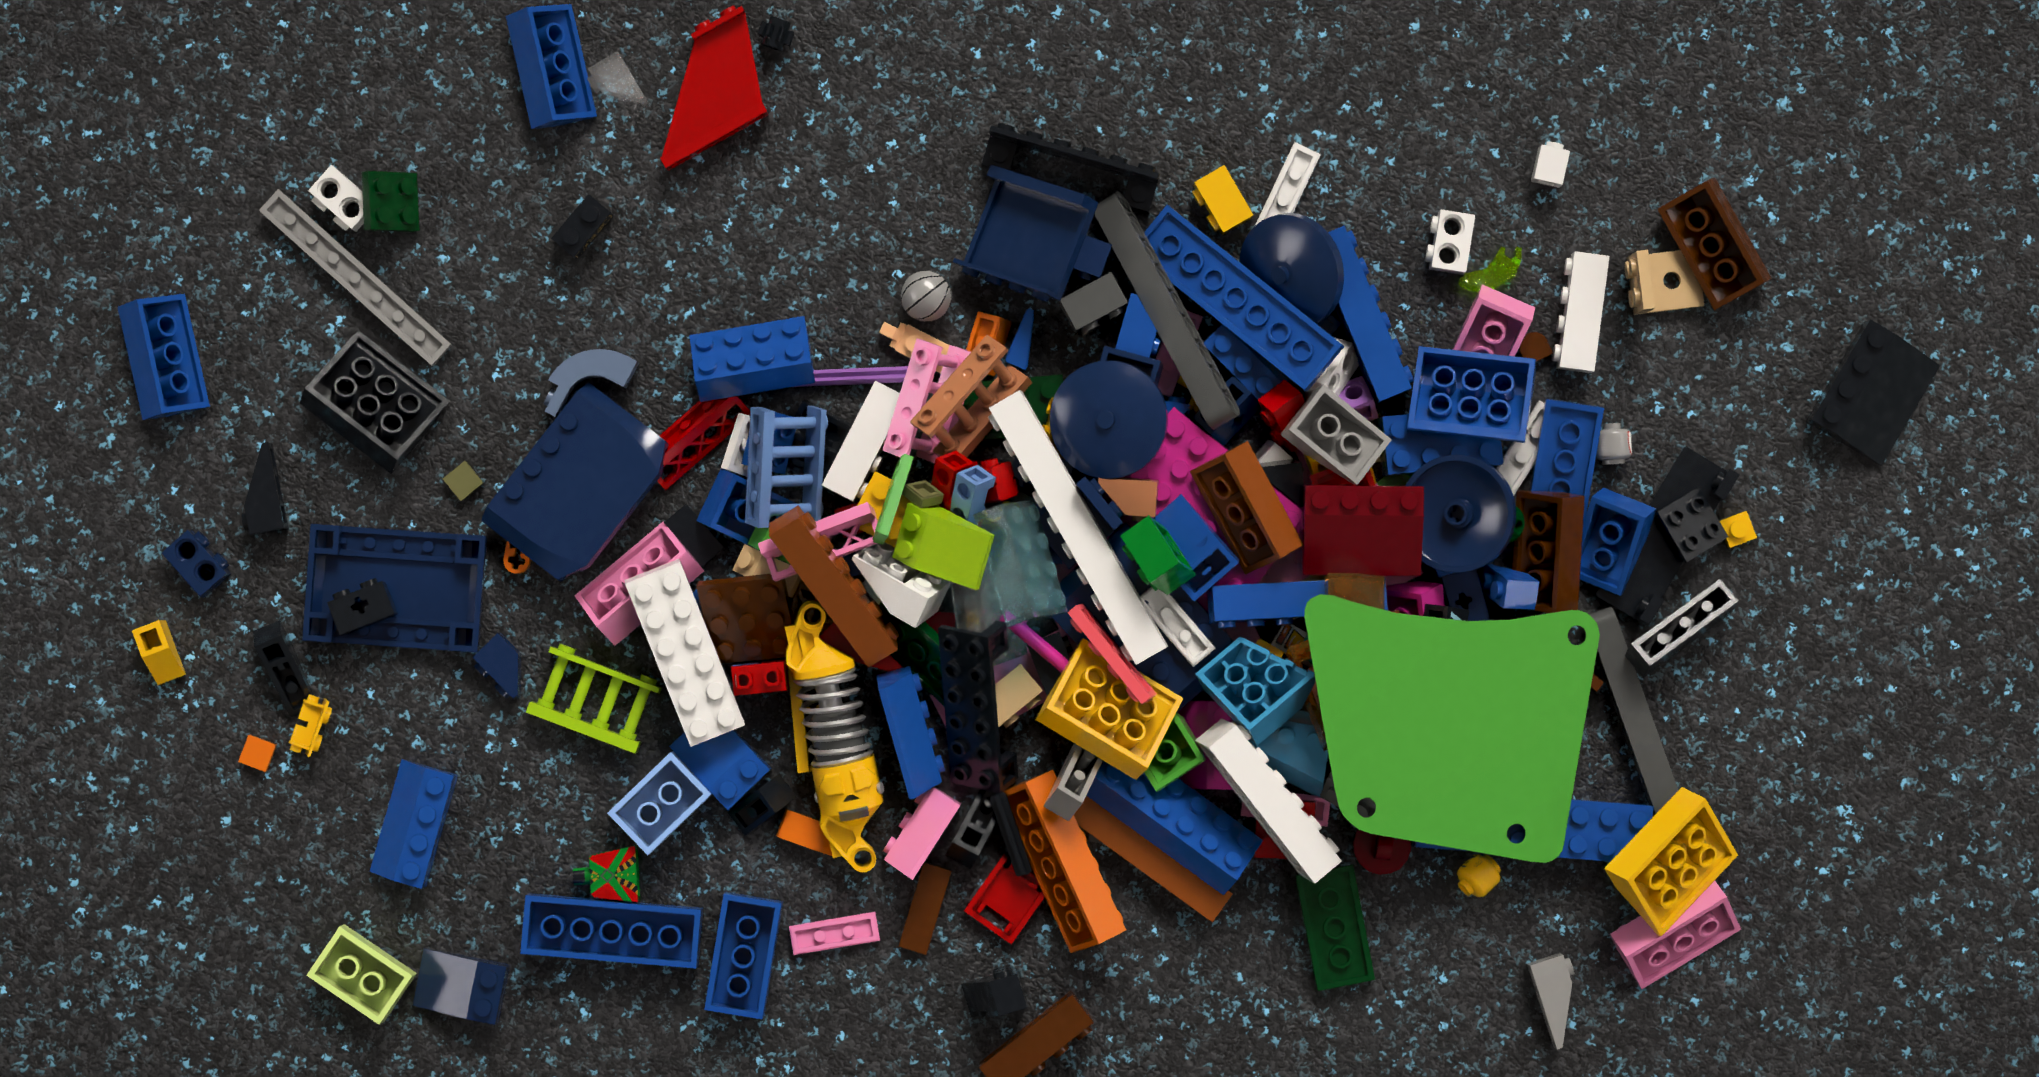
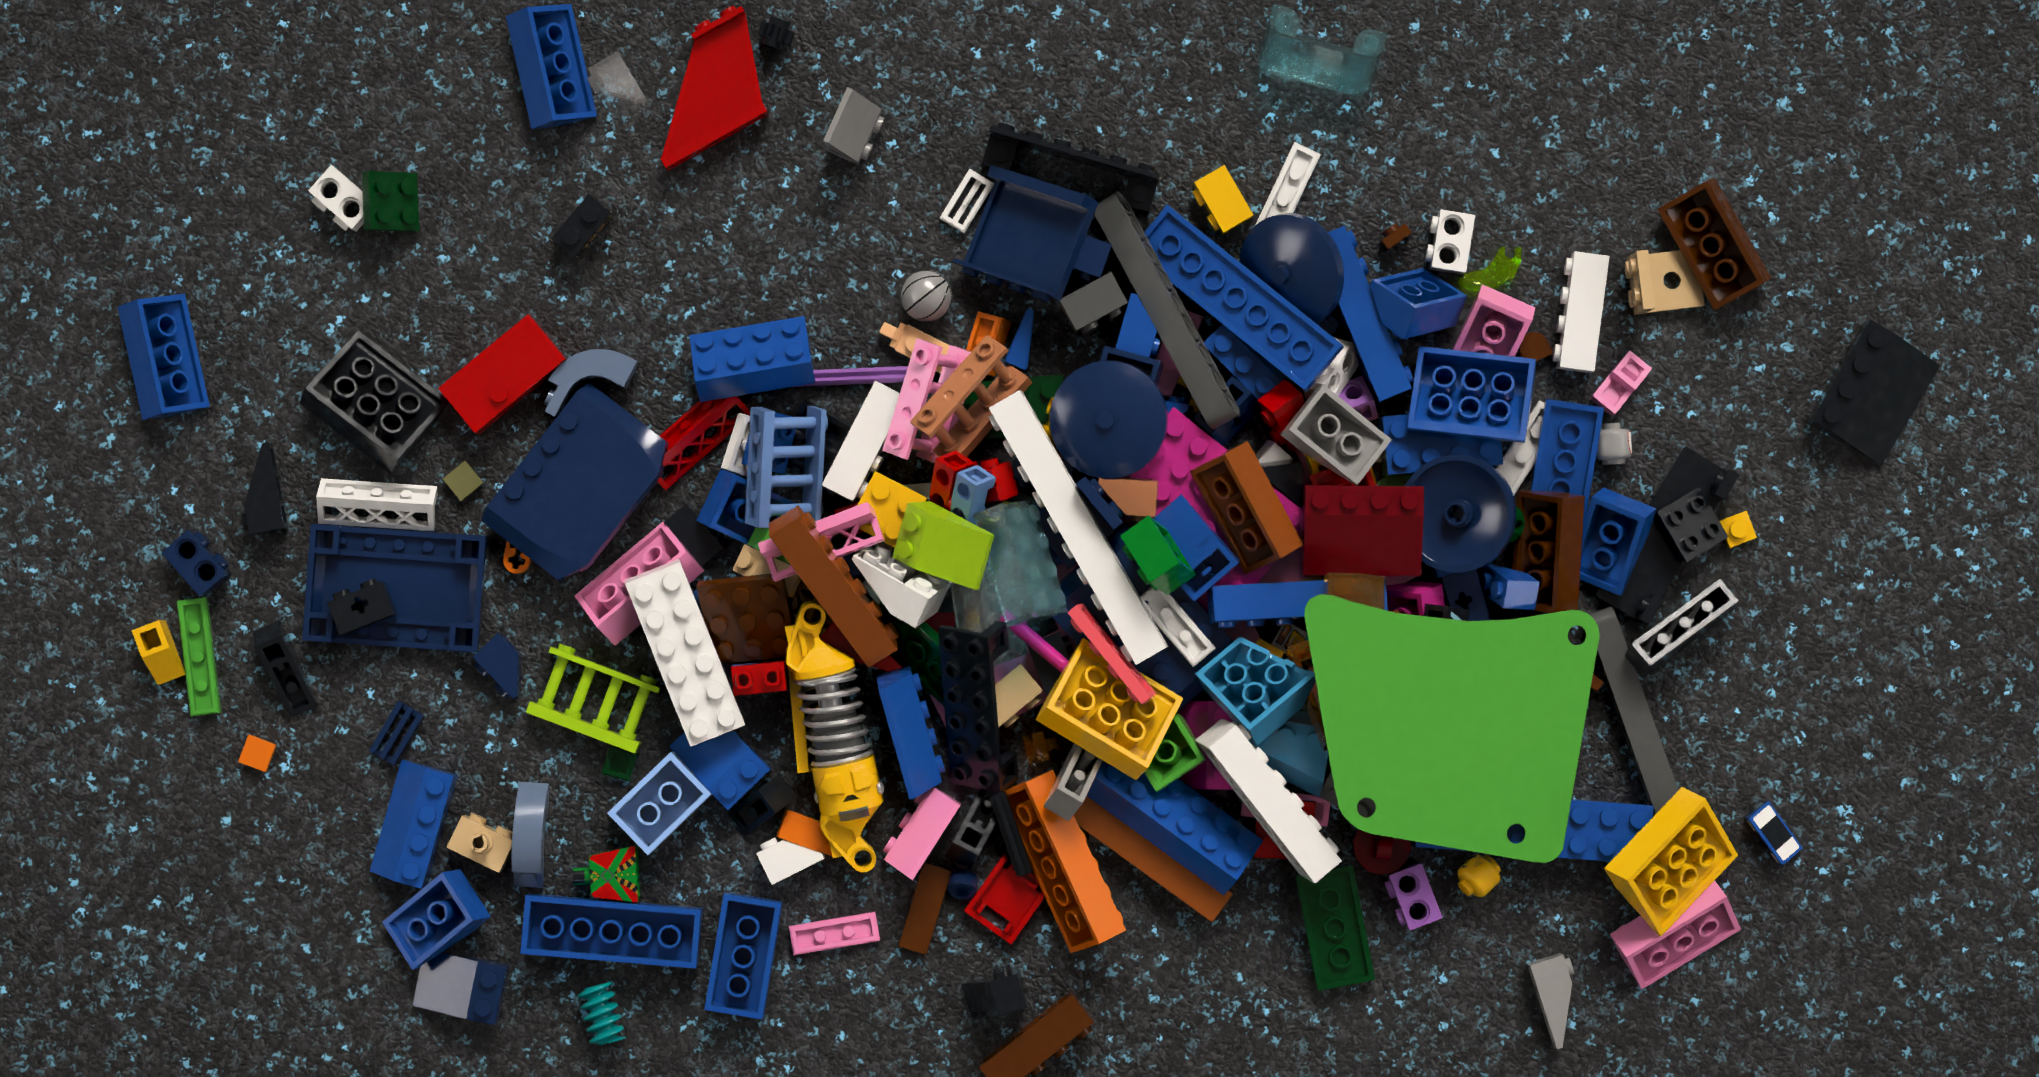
(199, 656): none -> bright green tile
(308, 736): yellow hinge -> none
(355, 277): light grey plate -> none
(361, 974): yellowish green brick -> none
(376, 499): none -> white fence
(384, 753): none -> dark blue tile
(436, 918): none -> blue slope
(481, 842): none -> tan brick
(502, 374): none -> red brick
(529, 834): none -> sand blue arch
(601, 1014): none -> teal piece
(619, 763): none -> dark green tile
(785, 858): none -> white slope
(853, 127): none -> light grey slope
(892, 499): bright green tile -> none
(923, 494): olive tile -> none
(962, 884): none -> dark blue tile
(979, 180): none -> white tile
(1038, 747): none -> clear orange tile
(1316, 60): none -> clear light blue windscreen
(1394, 235): none -> reddish brown plate
(1416, 303): none -> blue slope
(1419, 893): none -> medium lavender brick
(1550, 164): white brick -> none
(1620, 383): none -> bright pink slope
(1774, 833): none -> slope

